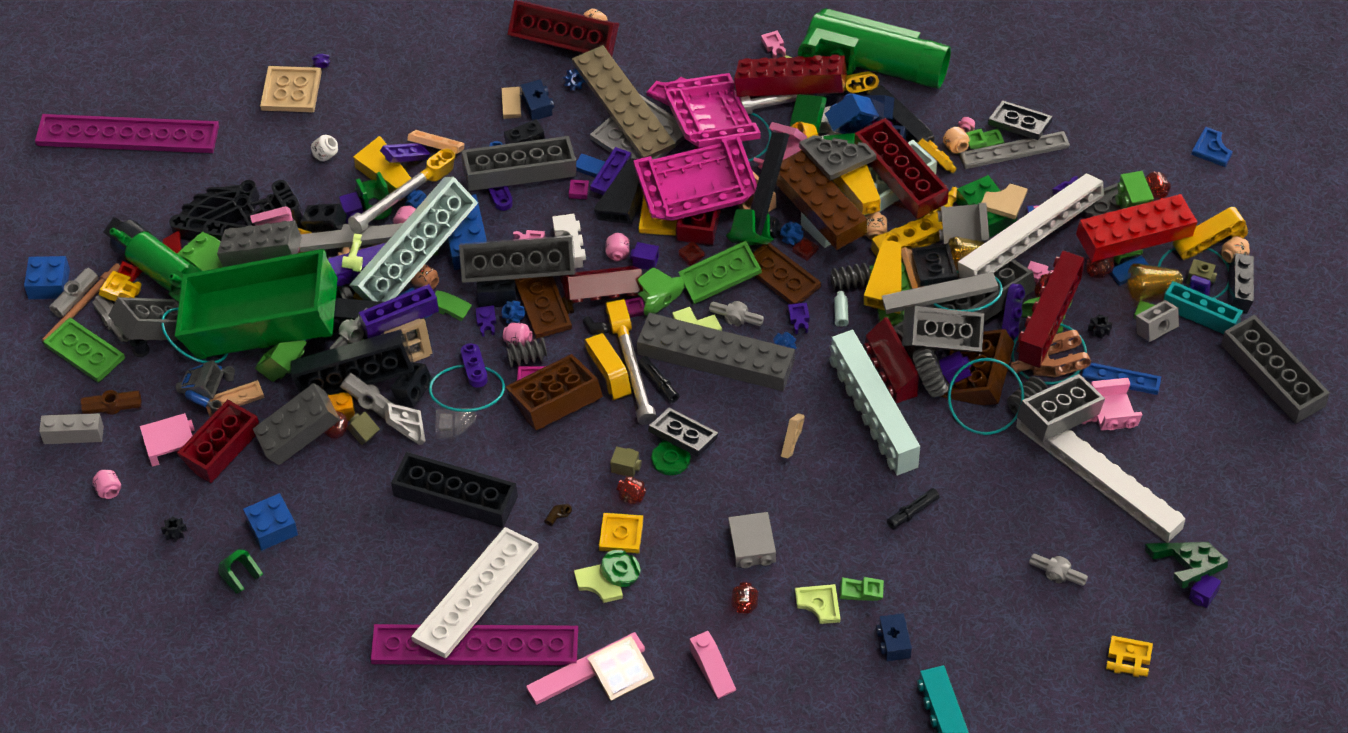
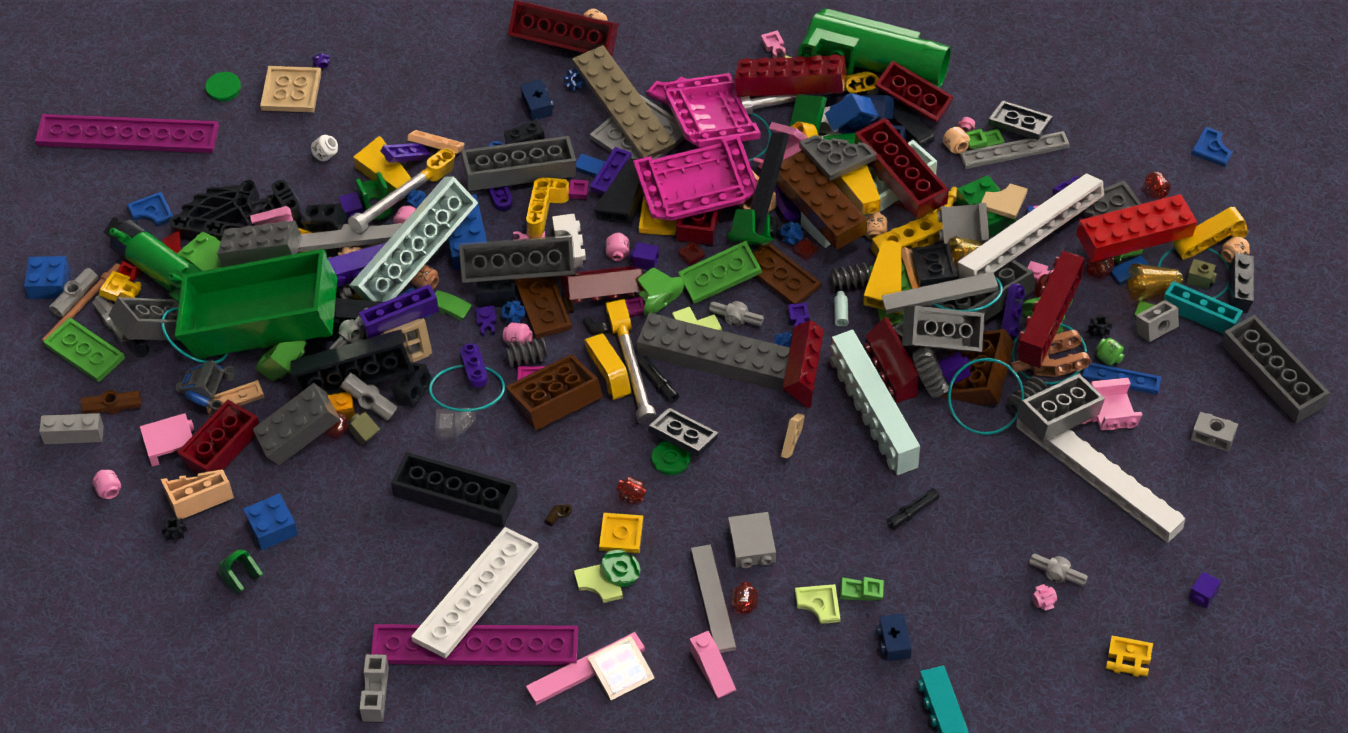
(151, 208): none -> blue tile
(197, 493): none -> light nougat wedge
(223, 86): none -> green tile
(353, 261): yellowish green brick -> none
(374, 696): none -> light grey arch
(406, 421): light grey wing -> none
(511, 102): tan tile -> none
(543, 193): none -> yellow beam
(625, 462): olive brick -> none
(713, 598): none -> light grey tile
(787, 207): none -> dark purple plate
(803, 362): none -> dark red slope
(914, 92): none -> dark red slope
(938, 155): yellow plate -> none
(1044, 597): none -> bright pink gear
(1110, 351): none -> bright green head
(1133, 190): bright green brick -> none
(1195, 557): dark green wing -> none
(1200, 284): dark purple tile -> none
(1220, 438): none -> light grey brick

